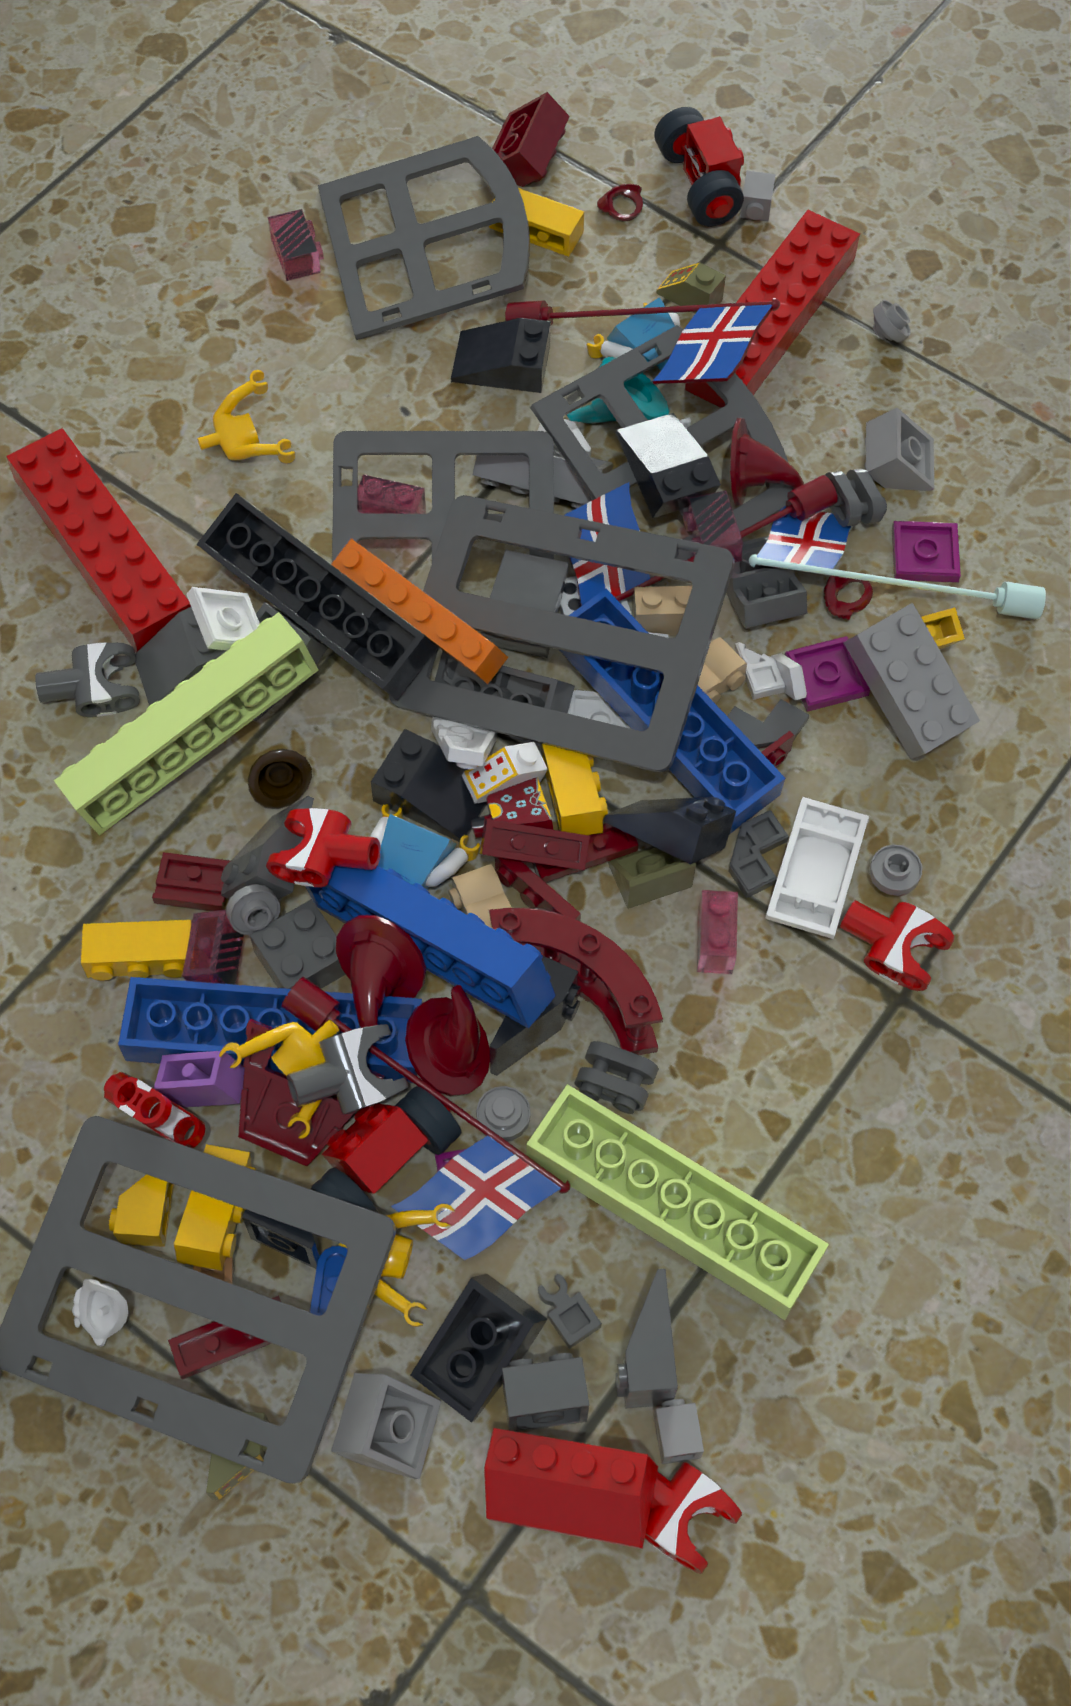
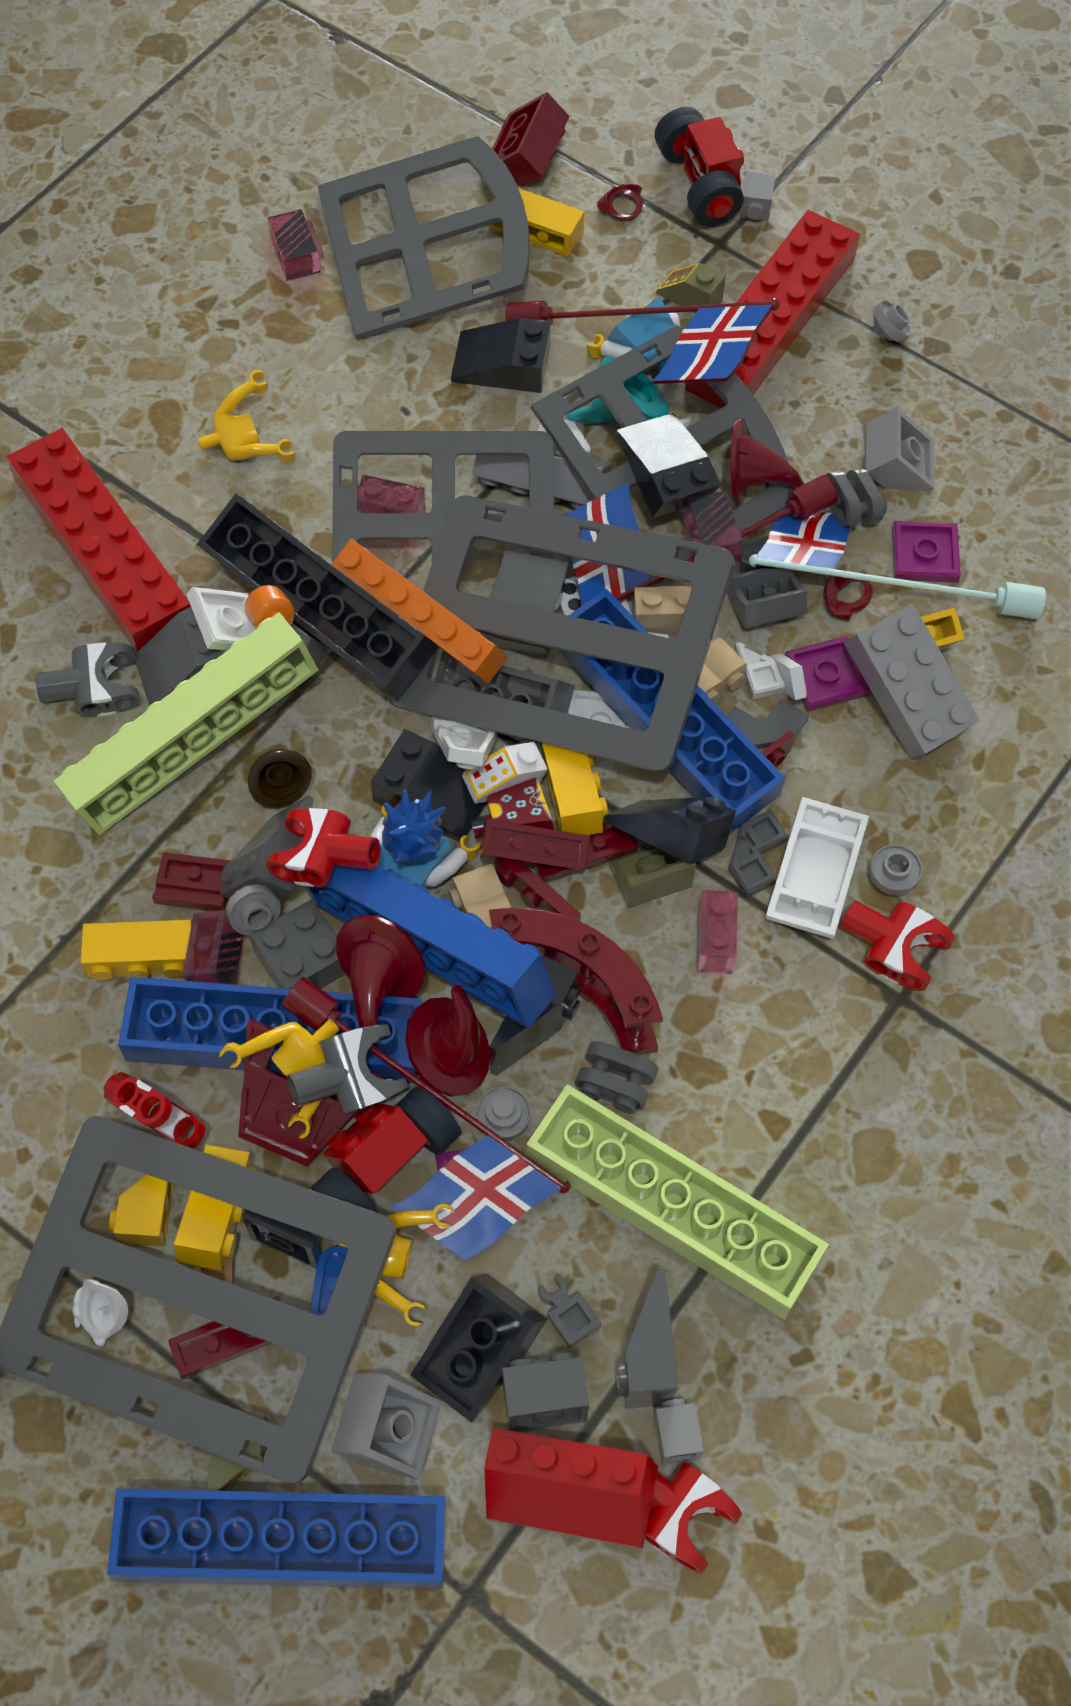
(200, 1079): medium lavender brick -> none
(266, 603): none -> orange head
(278, 1538): none -> blue brick
(412, 829): none -> blue hair

